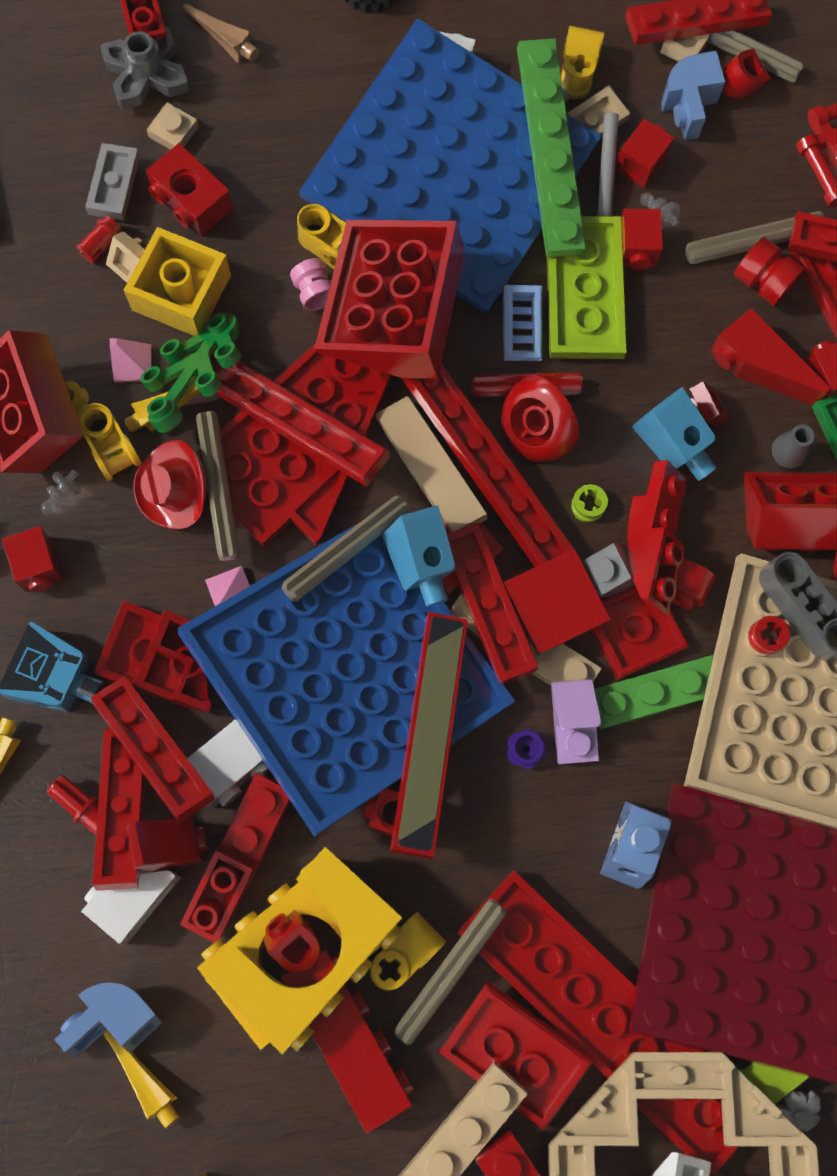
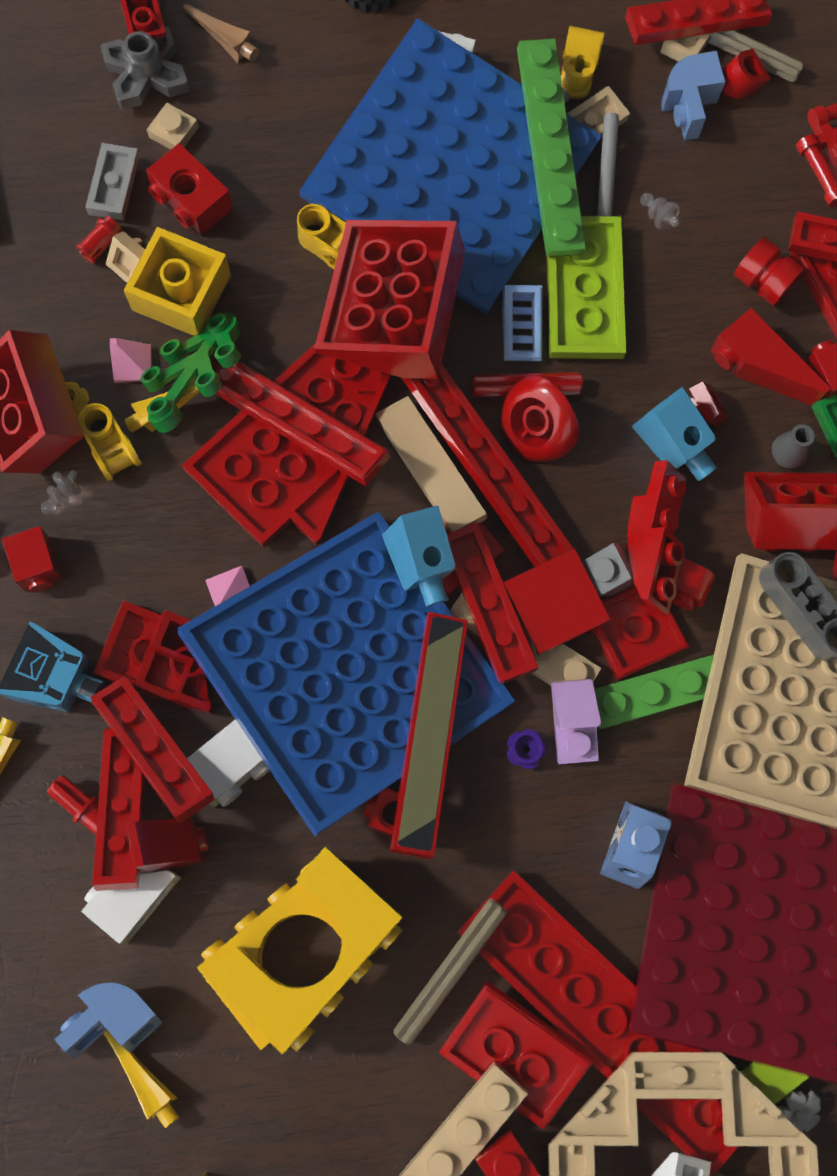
(171, 485): red hat -> none
(217, 486): dark tan axle -> none
(237, 858): red slope -> none
(292, 942): red plate -> none
(313, 283): bright pink wheel -> none
(344, 548): dark tan axle -> none
(356, 1052): red brick -> none
(410, 950): yellow piece -> none
(578, 506): lime bush -> none
(641, 238): red brick -> none
(644, 153): red brick -> none
(739, 240): dark tan axle -> none
(775, 623): red bush -> none

